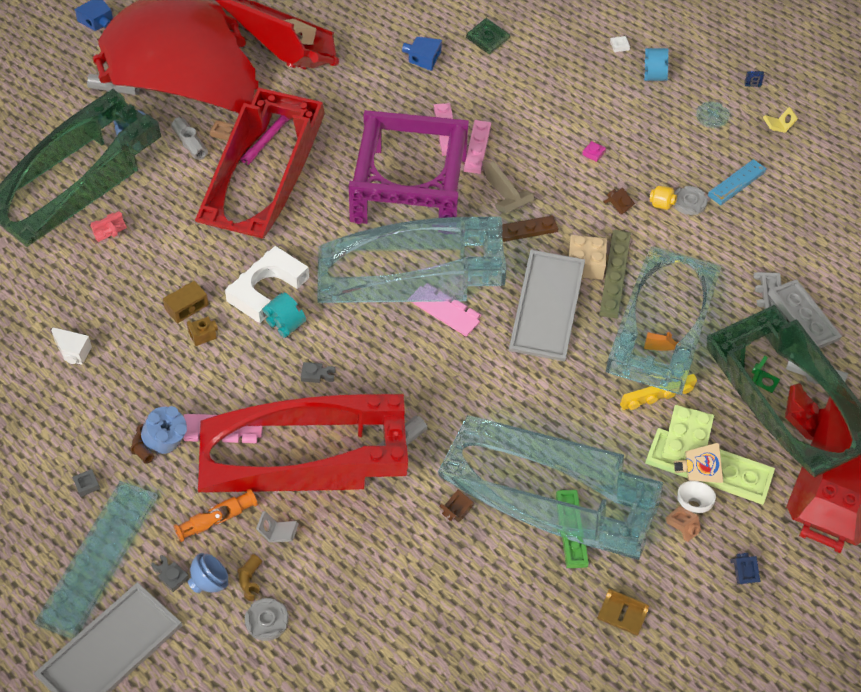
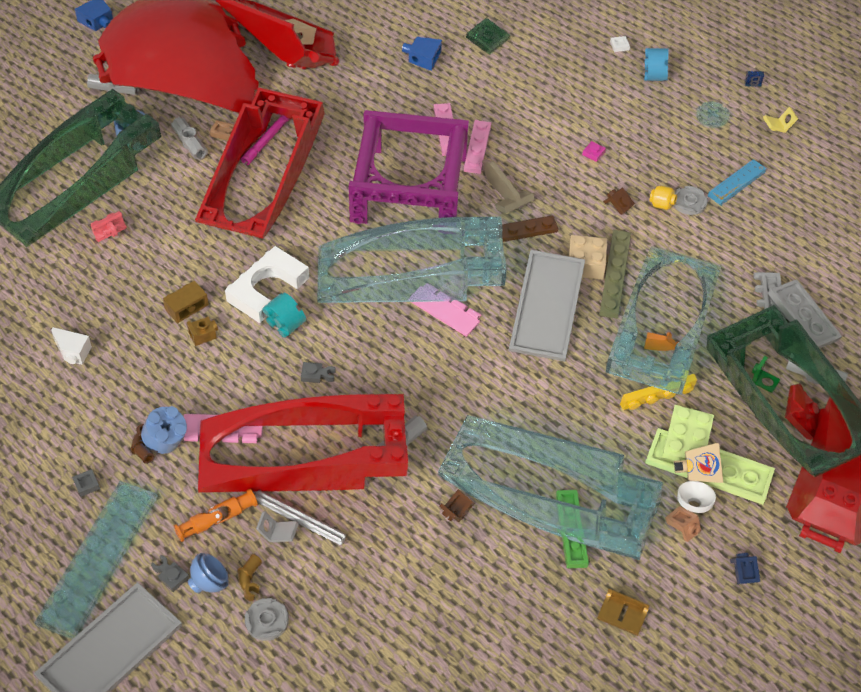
(302, 518): none -> light grey axle

